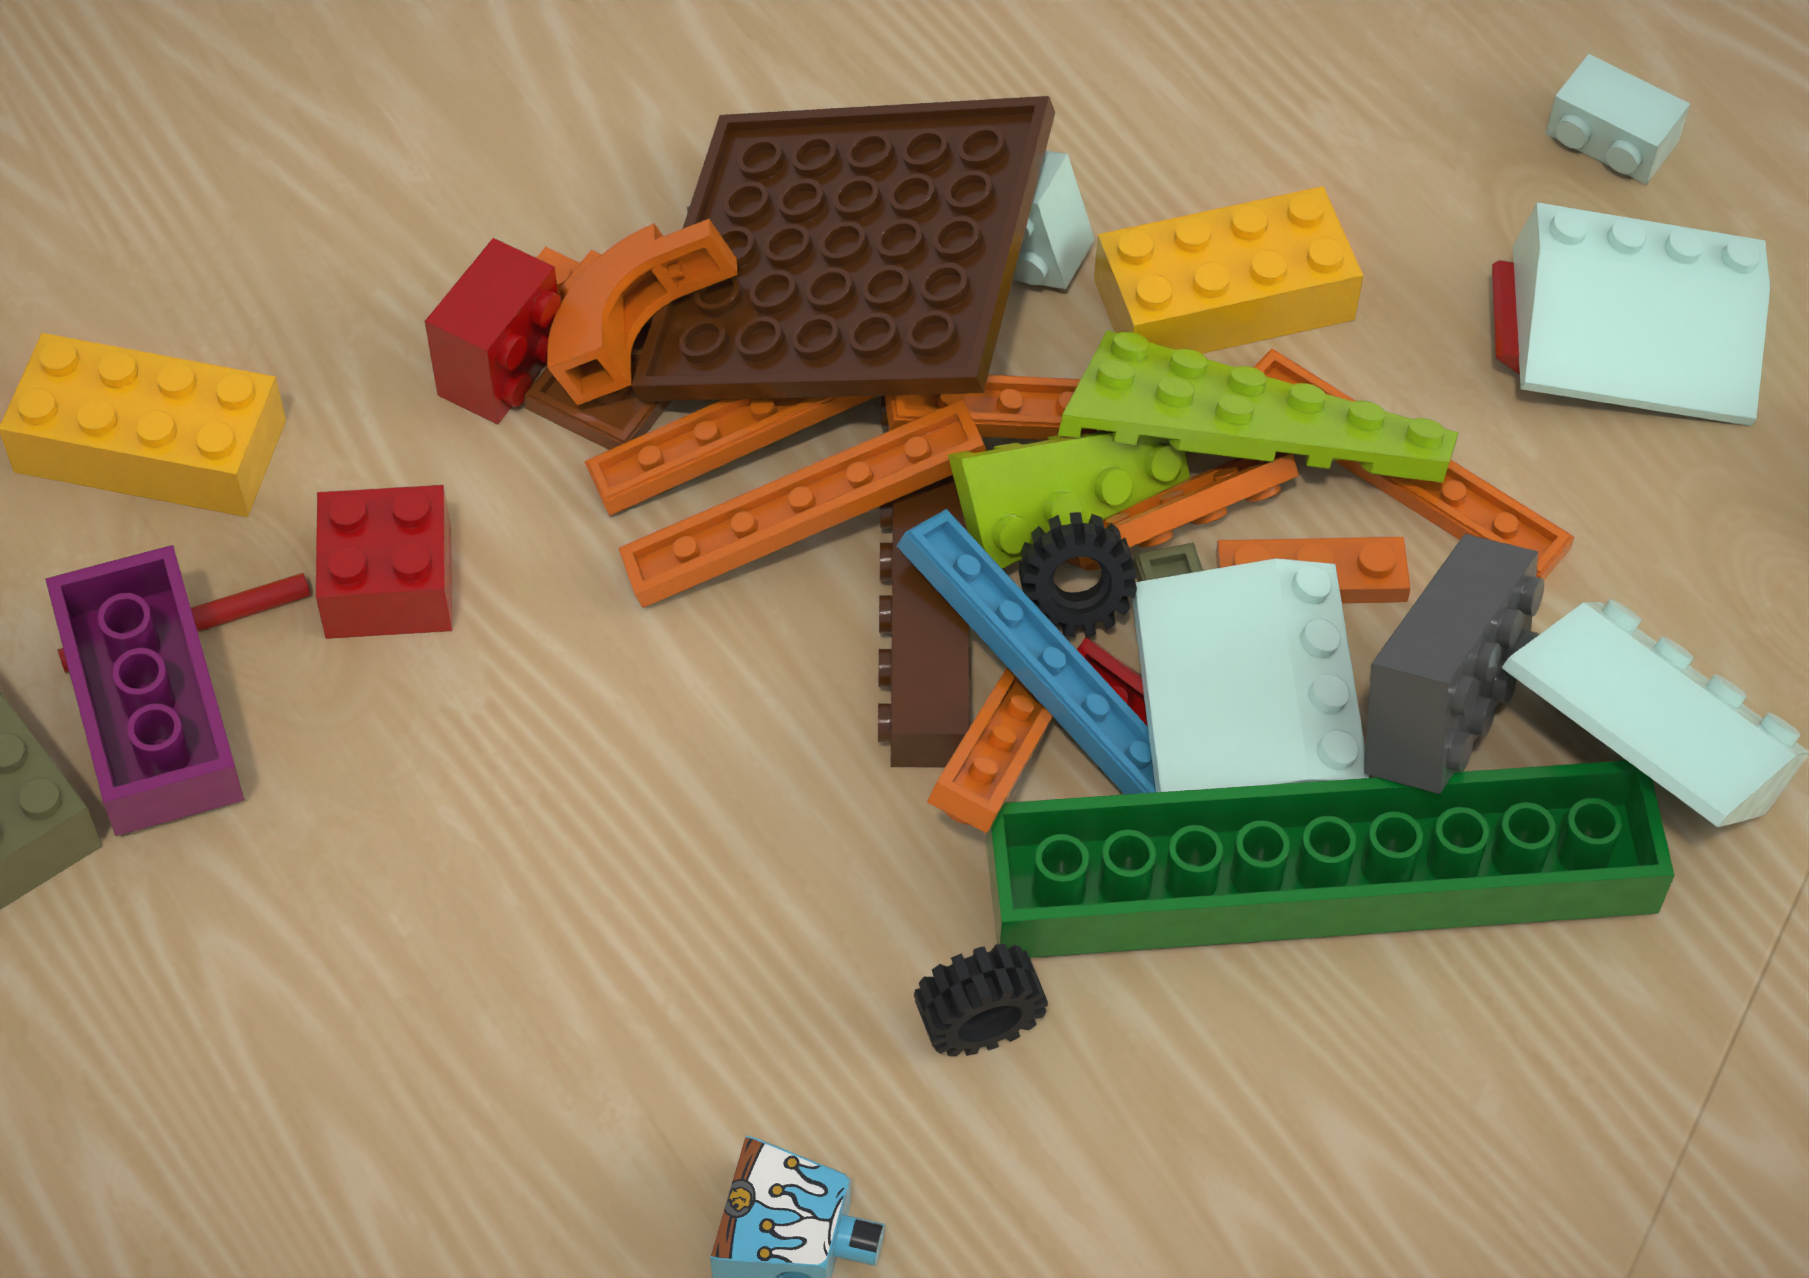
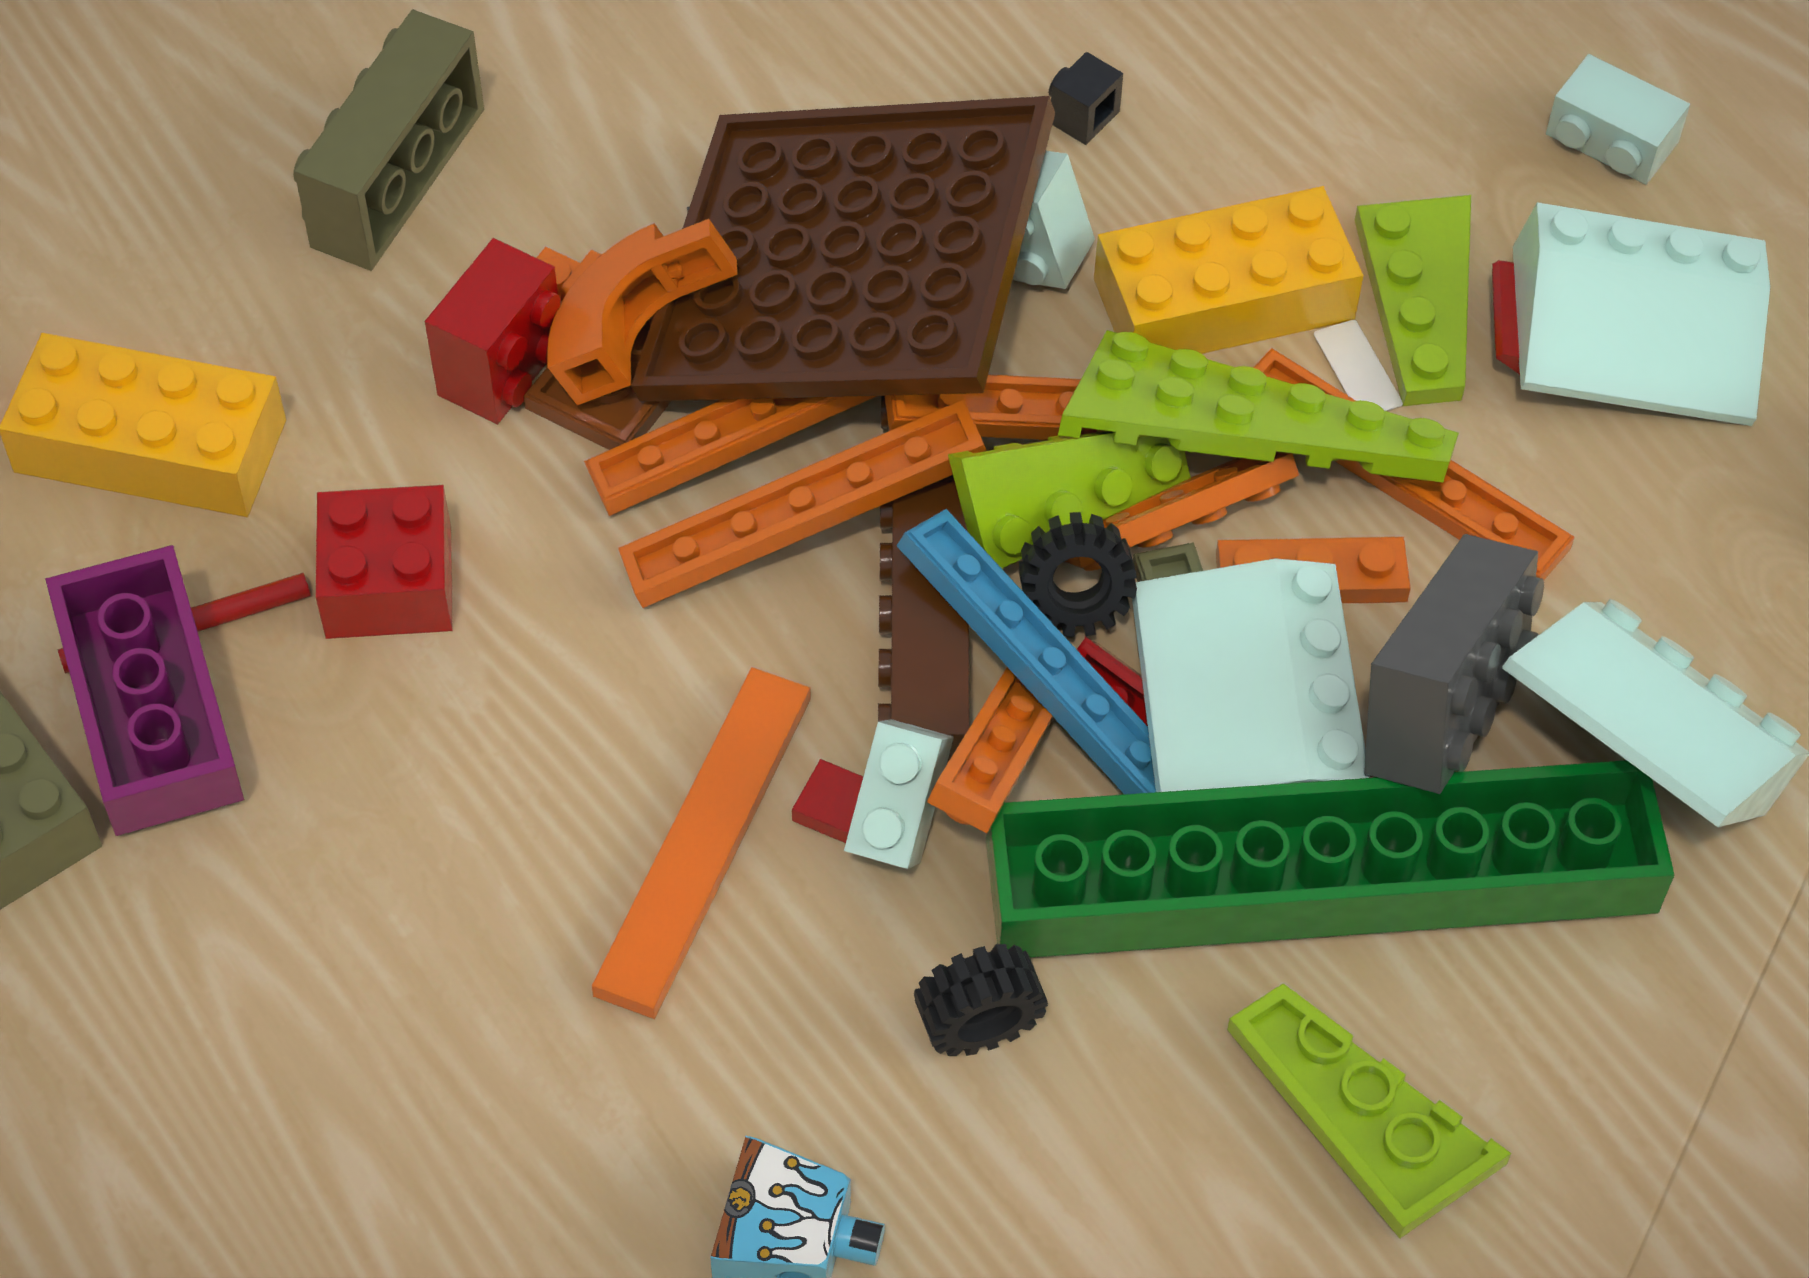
(389, 139): none -> olive brick
(701, 844): none -> orange tile
(828, 800): none -> red tile
(892, 803): none -> light aqua brick
(1085, 97): none -> black plate
(1357, 365): none -> white sticker
(1377, 1127): none -> lime wing
(1420, 287): none -> lime wing

